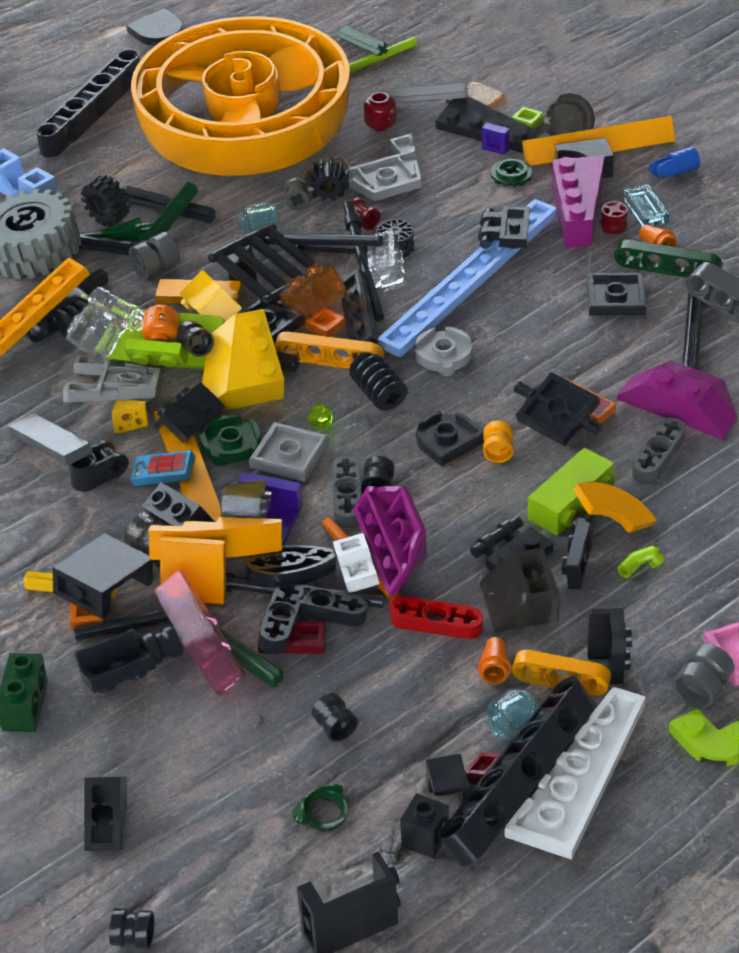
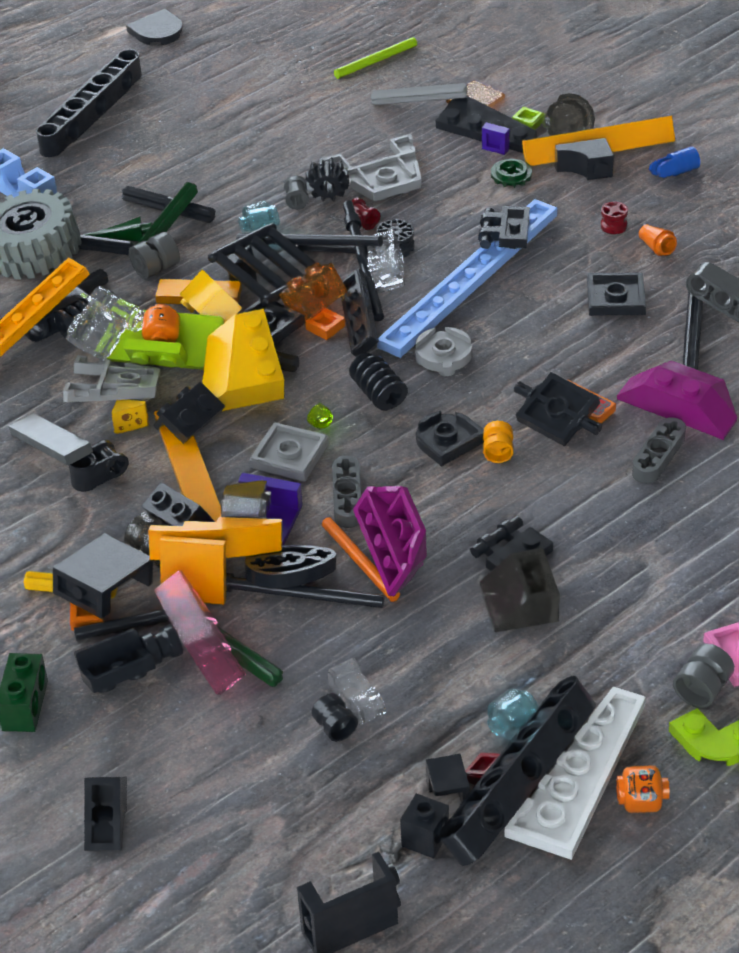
(105, 200): black tyre -> none
(131, 928): black wheel -> none
(162, 468): tile -> none
(197, 344): black wheel -> none
(223, 451): dark green plate -> none
(242, 73): light orange wheel -> none
(305, 643): dark red tile -> none
(328, 347): light orange beam -> none
(331, 792): dark green piece -> none
(350, 612): black beam -> none
(355, 691): none -> clear leg
(356, 563): white slope -> none
(363, 40): axle -> none
(377, 472): black wheel -> none
(379, 111): dark red head -> none
(445, 627): red beam -> none
(494, 663): orange cone -> none
(529, 668): light orange beam -> none
(555, 502): lime brick -> none
(577, 194): magenta wedge -> none
(579, 549): black hinge -> none
(609, 640): black bracket -> none
(614, 503): light orange tile -> none
(637, 558): lime arm -> none
(641, 206): clear light blue tile -> none
(641, 789): none -> orange head
(666, 253): dark green beam -> none

